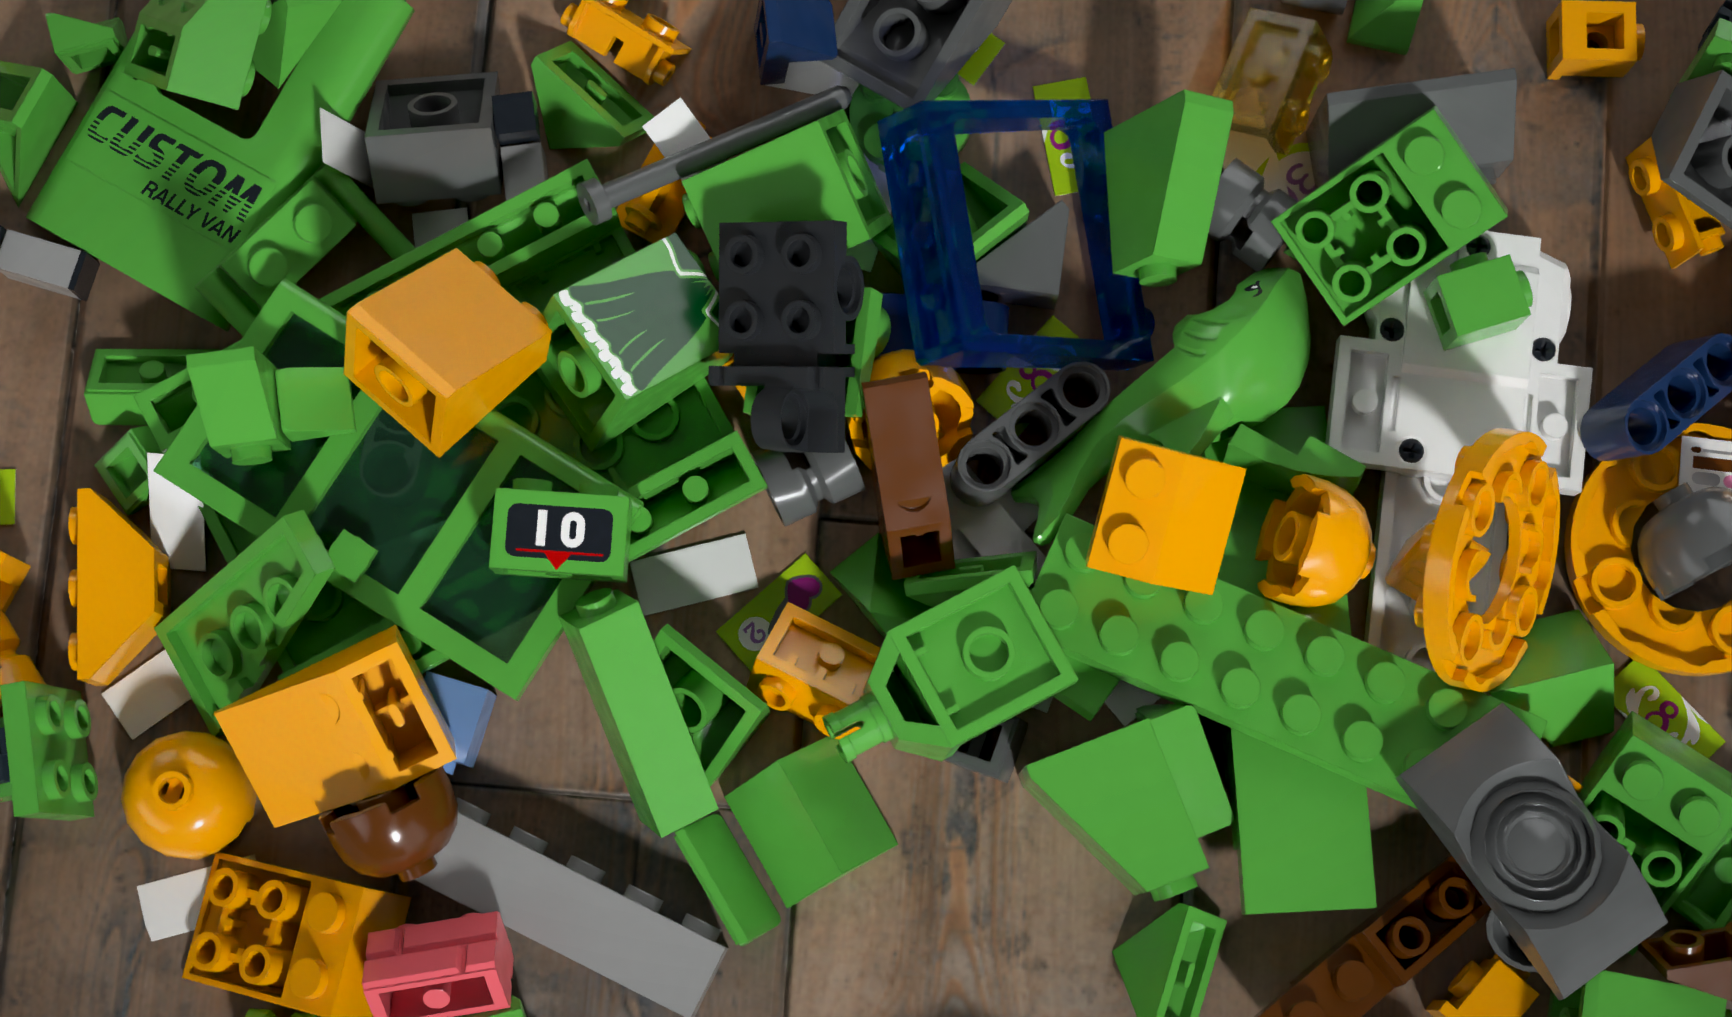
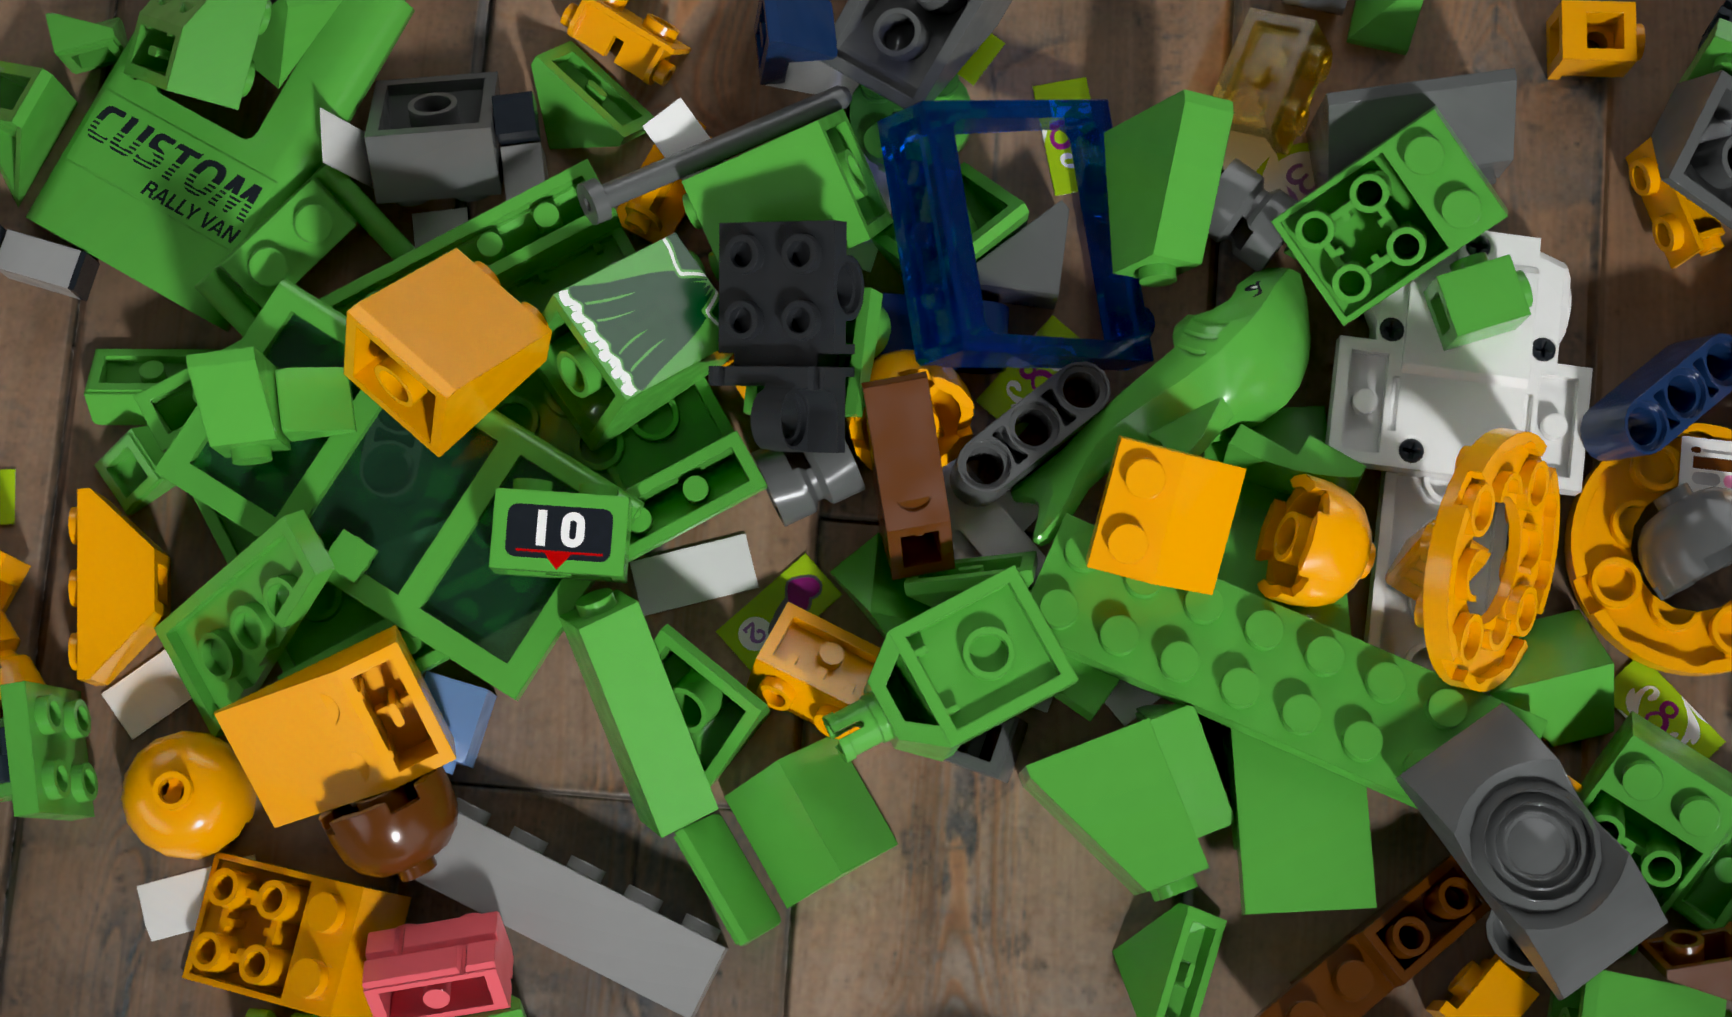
(175, 521): white sticker -> none

